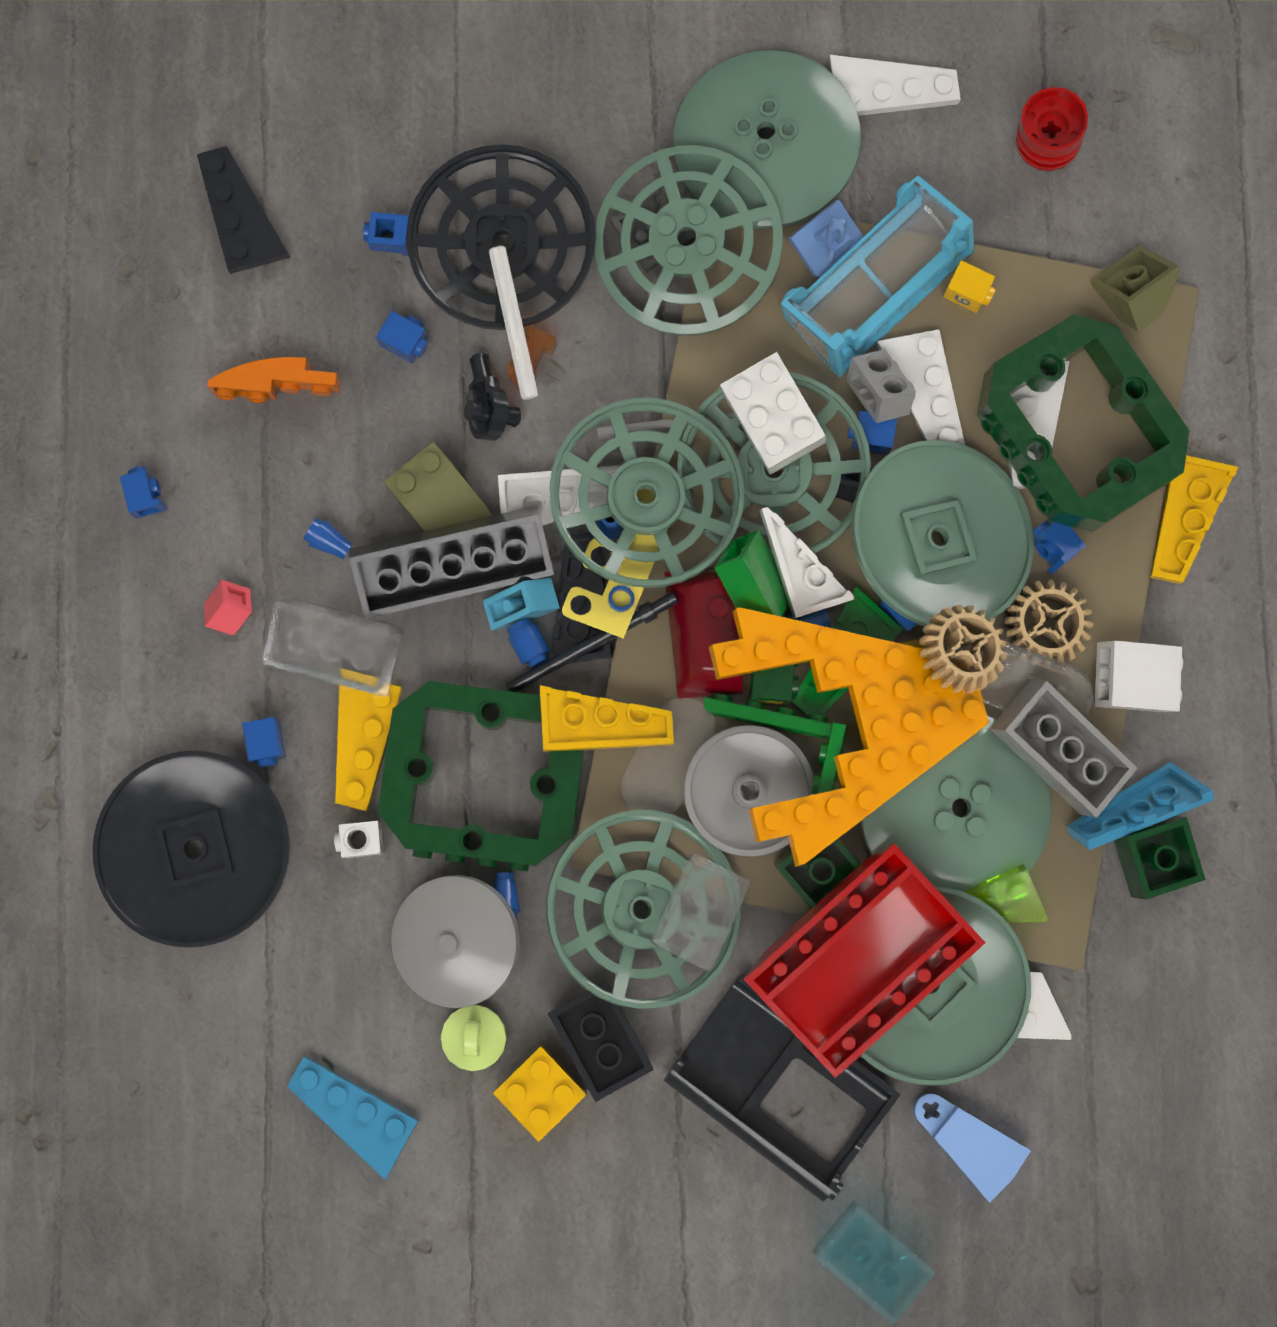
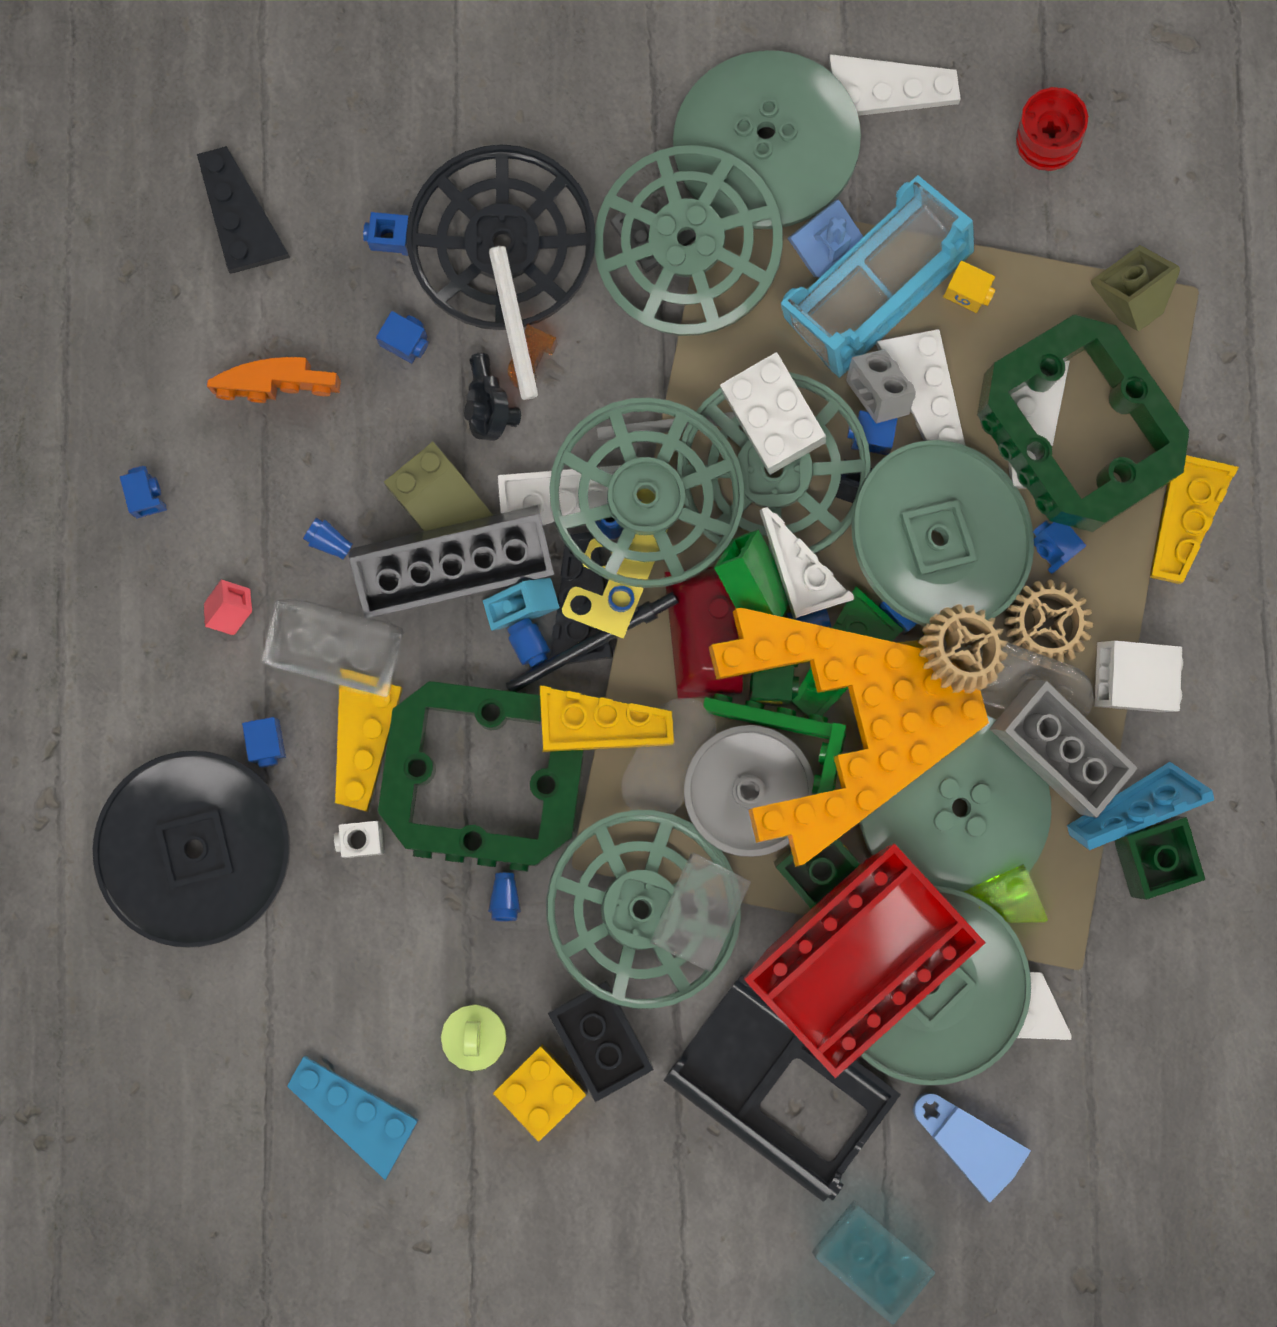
(455, 941): light grey dish -> none

